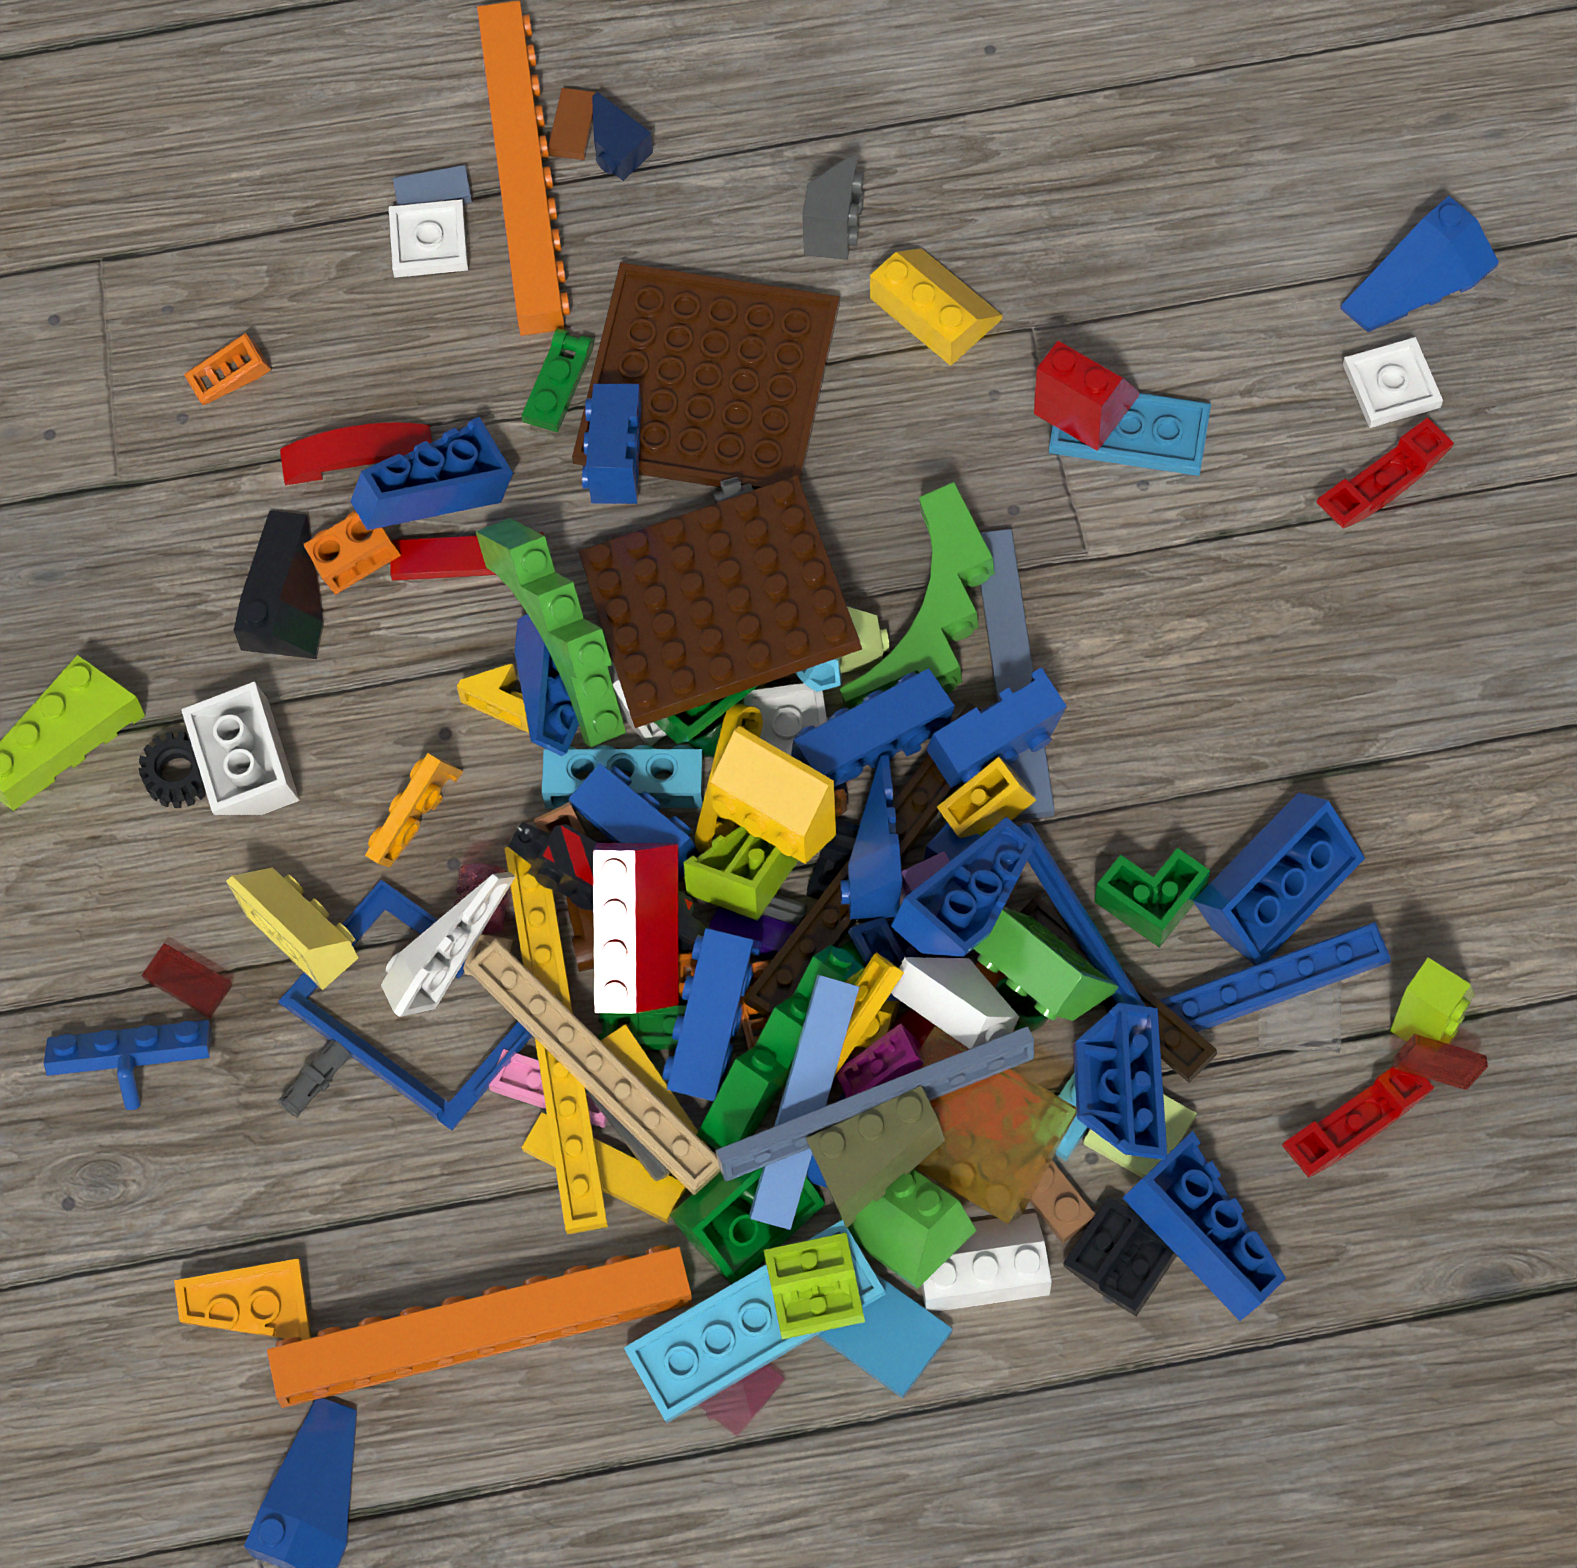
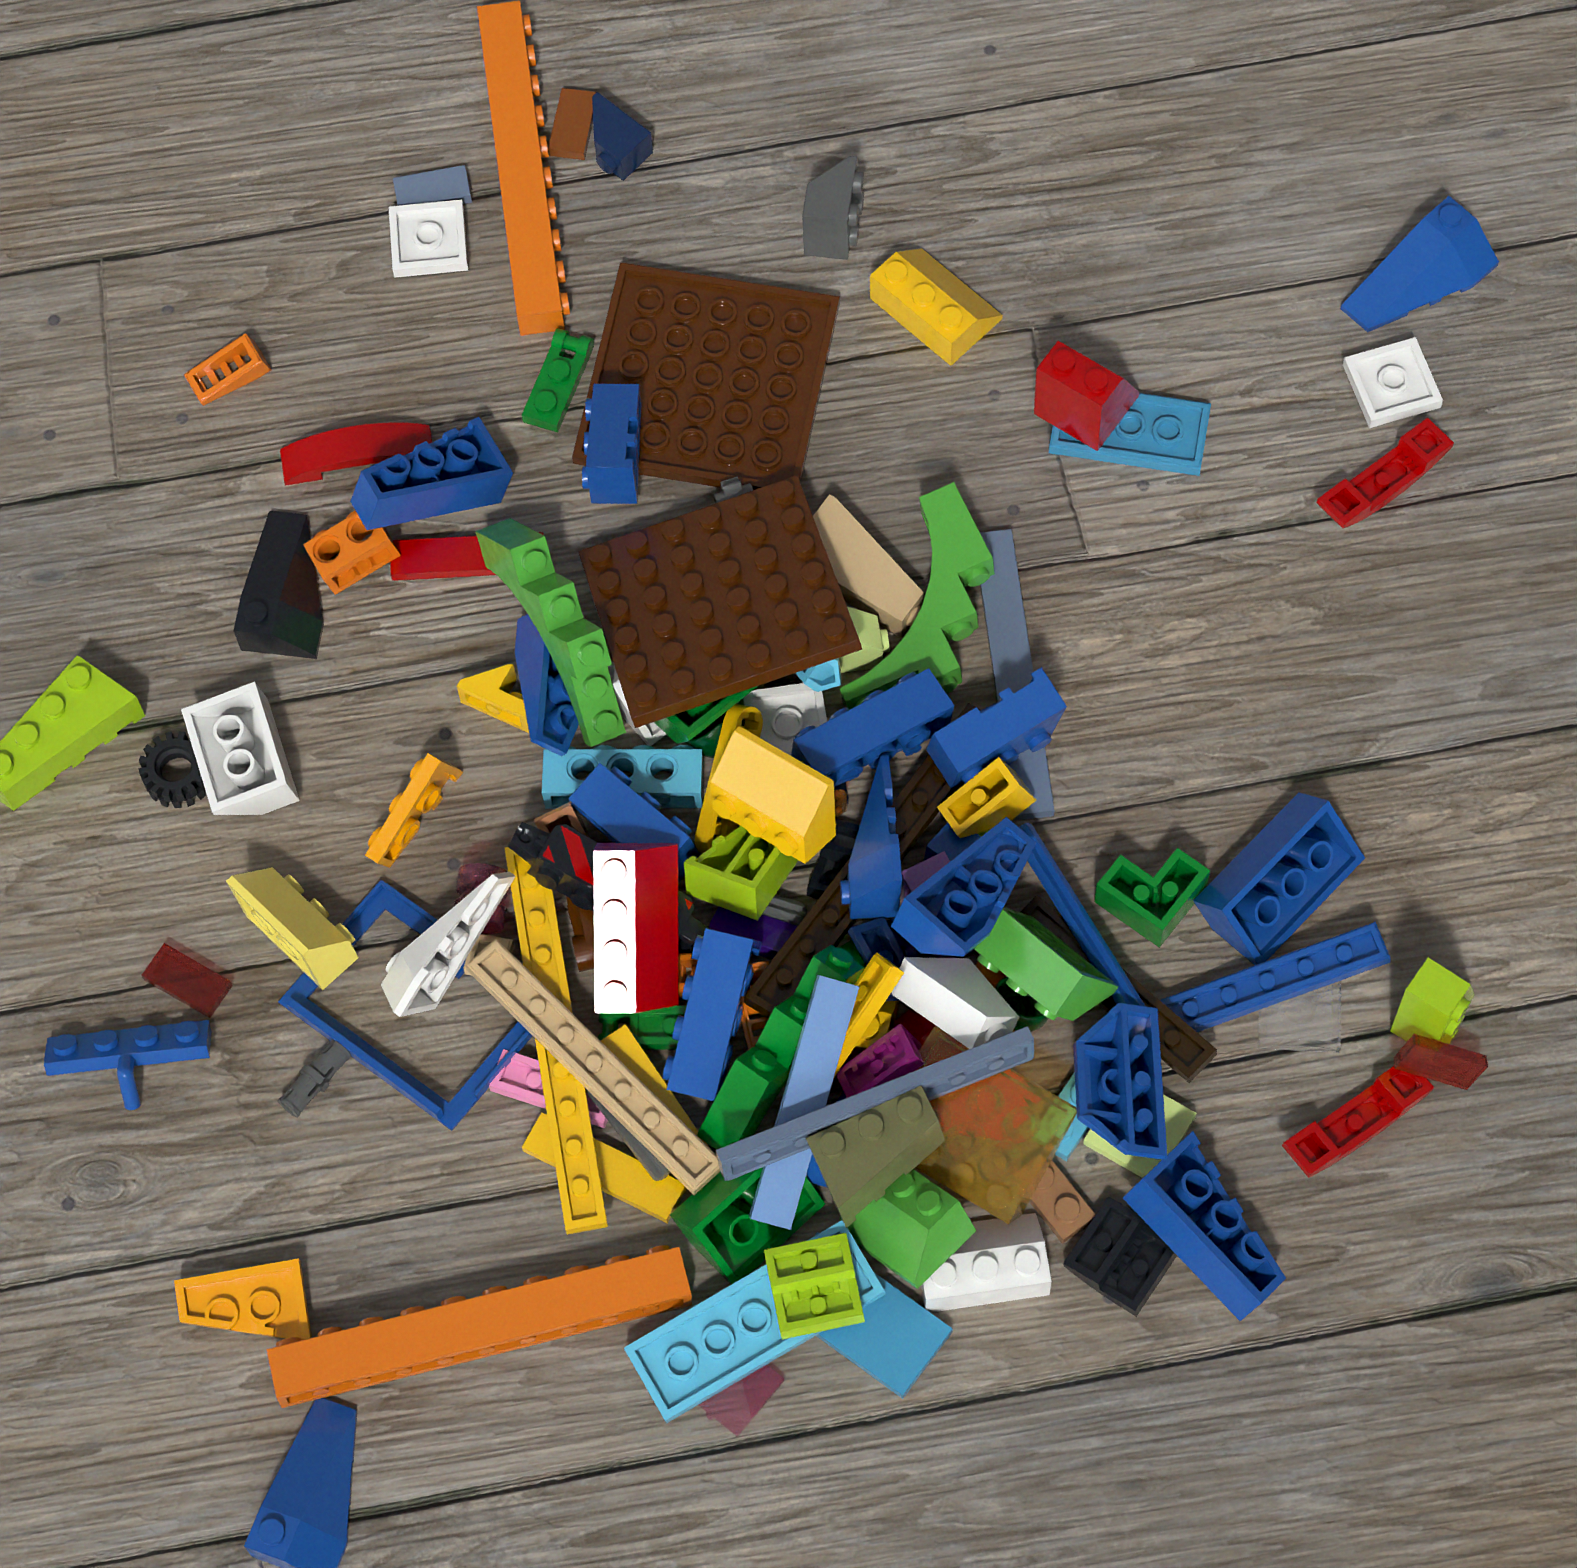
(866, 571): none -> tan slope

